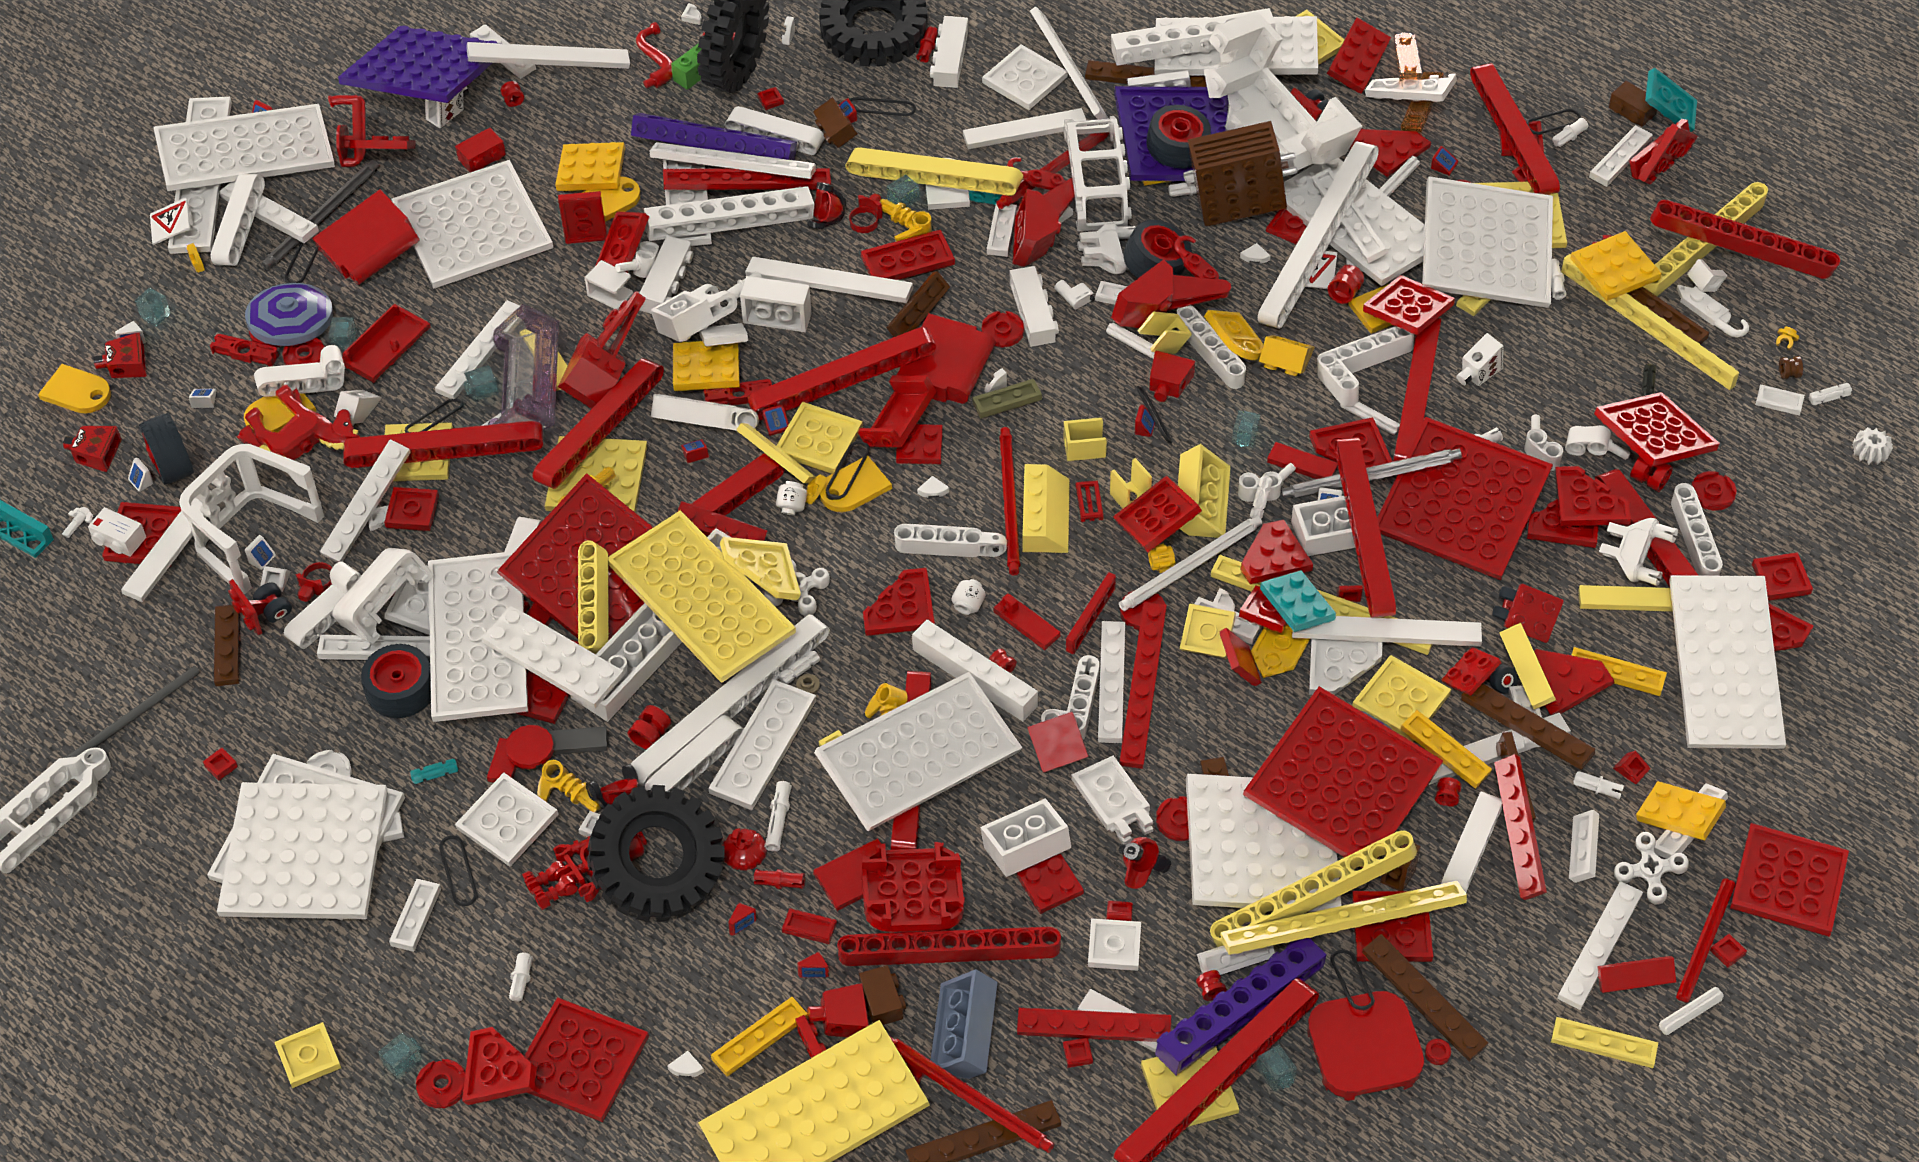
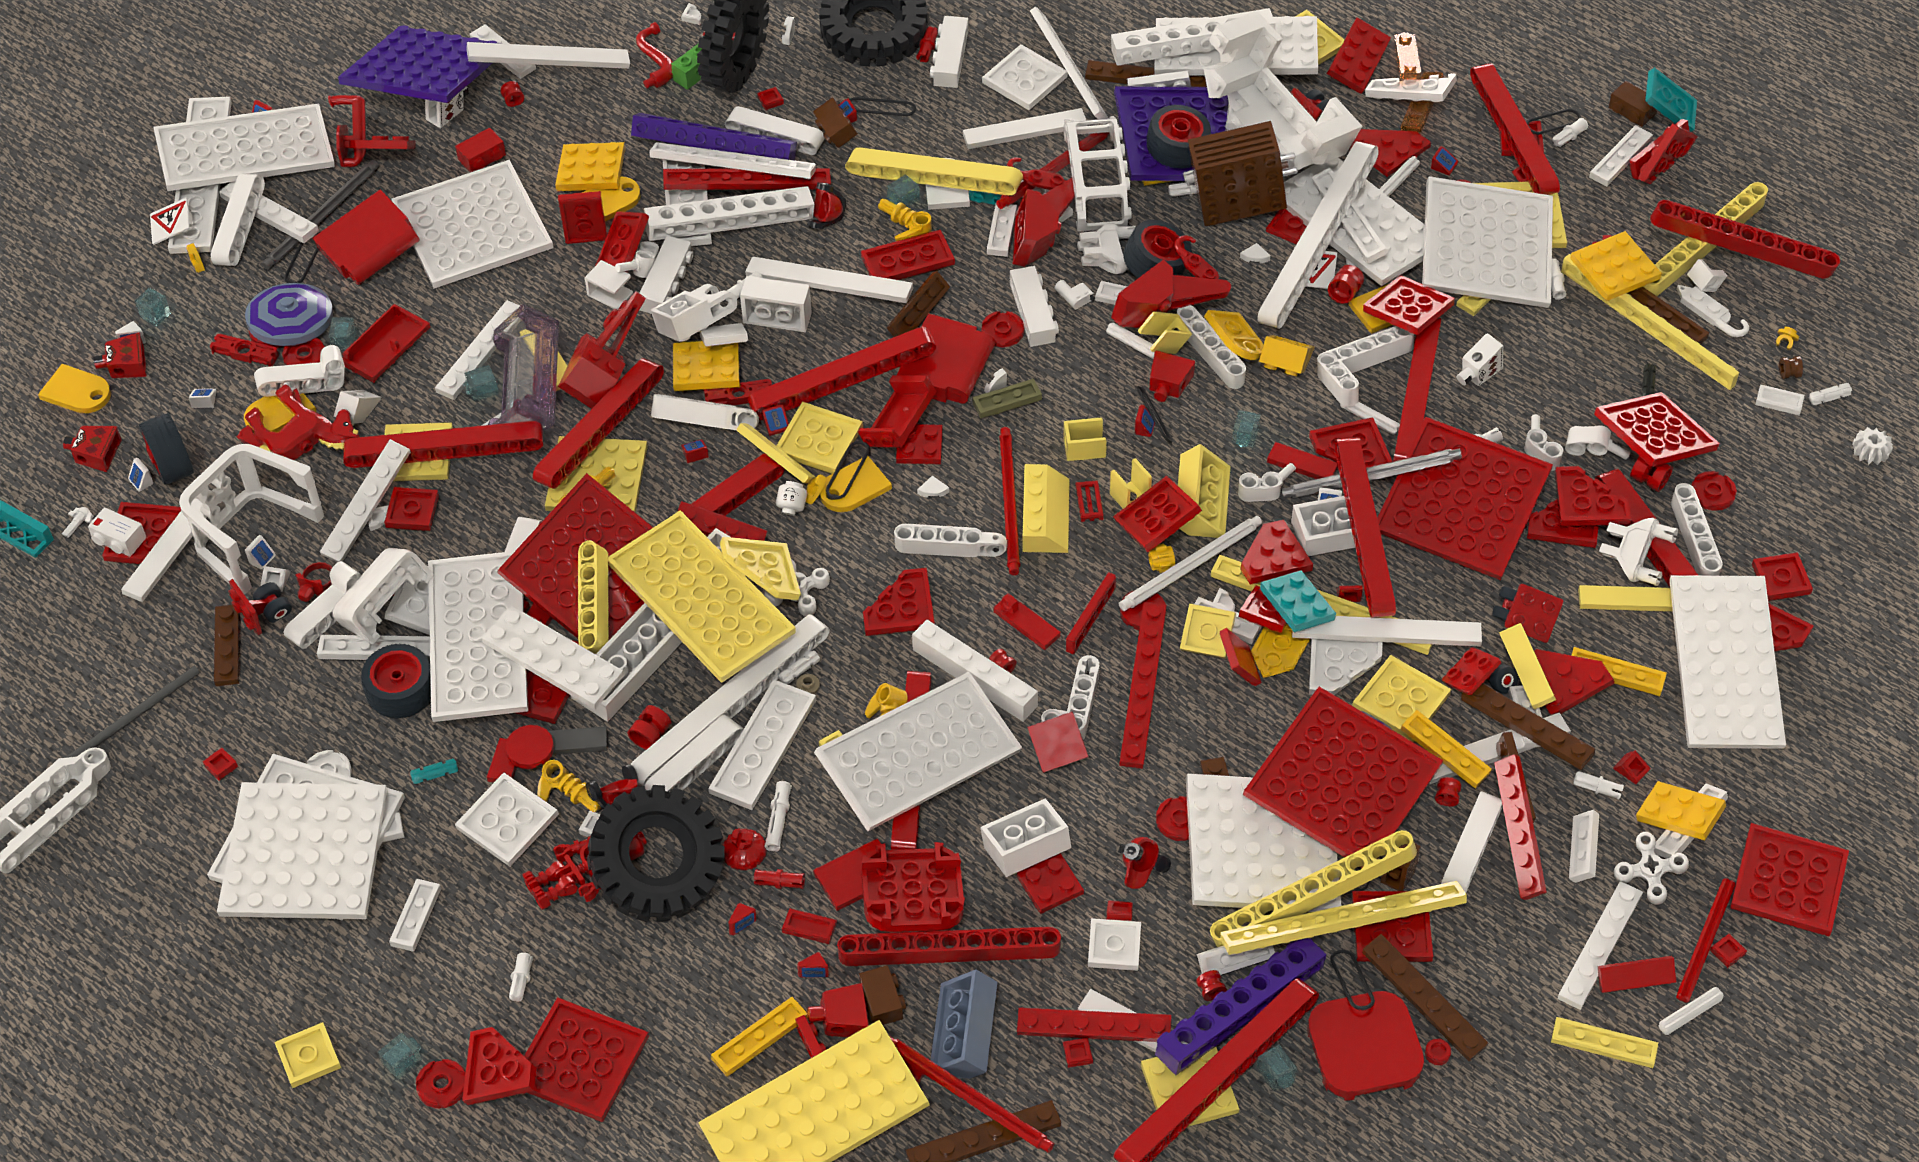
(433, 410): black piece -> none
(448, 873): black piece -> none
(686, 1066): white tile -> none
(870, 205): red piece -> none
(968, 596): white head -> none
(1111, 682): white plate -> none
(1114, 798): white tile -> none
(1261, 497): white axle -> none

